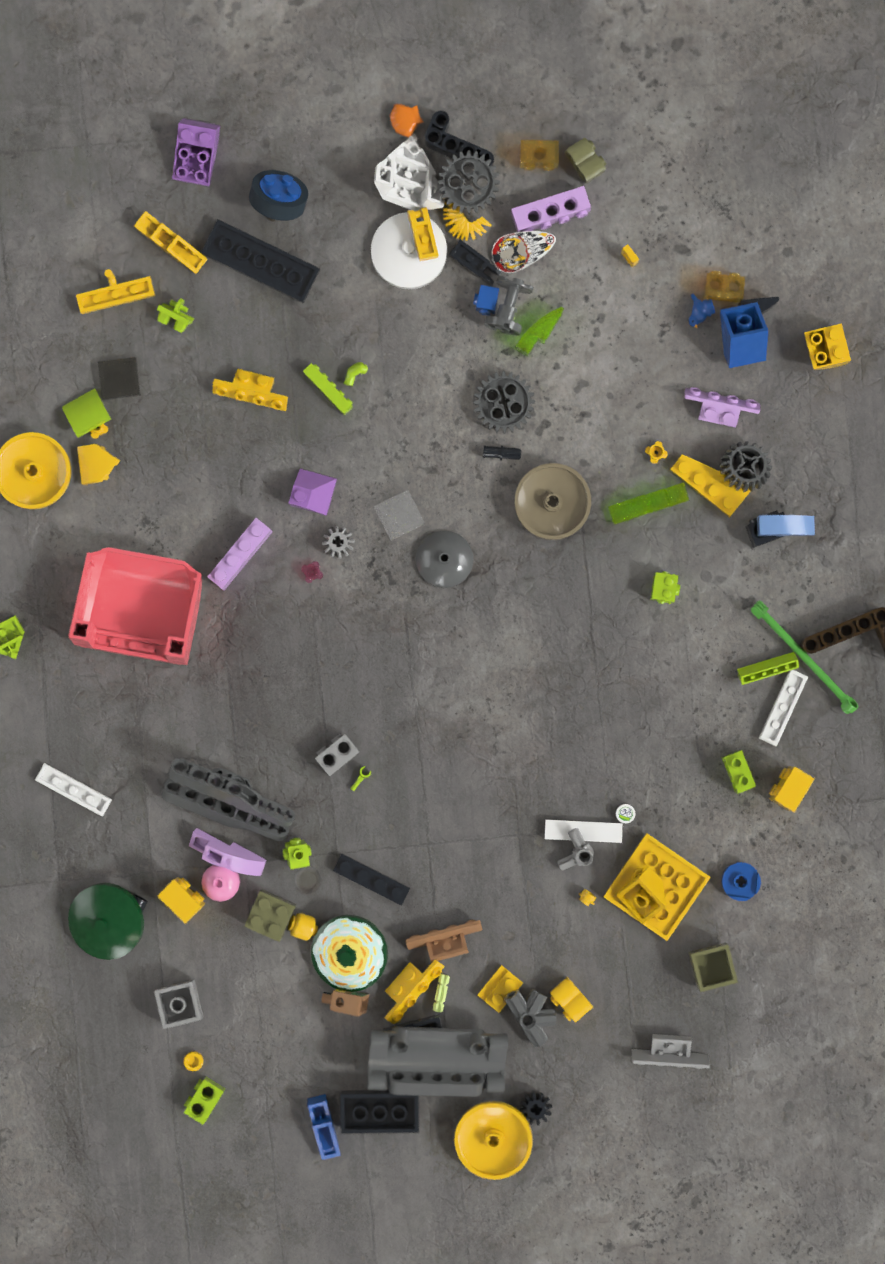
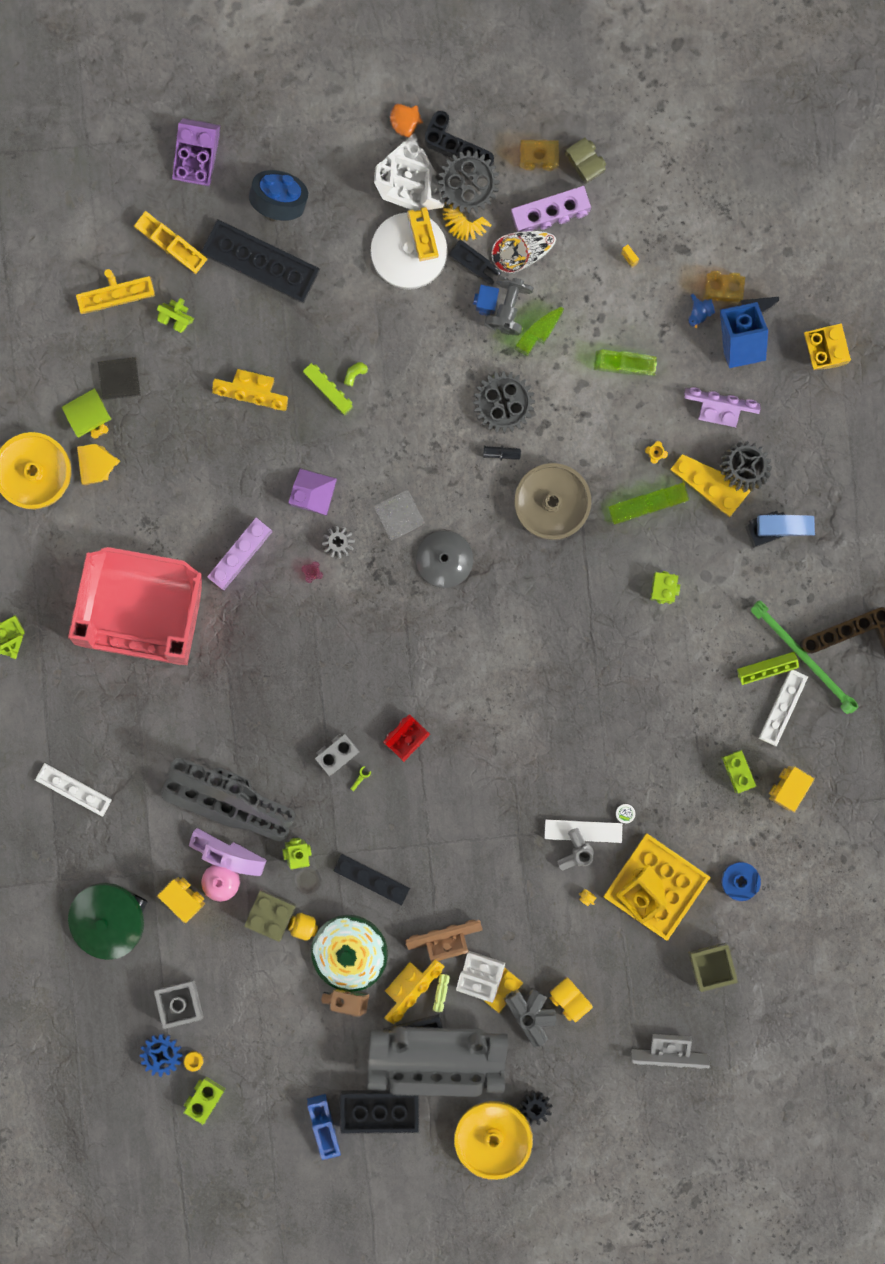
(169, 1058): none -> blue gear
(406, 737): none -> red bracket
(480, 976): none -> white slope
(625, 362): none -> clear neon green slope

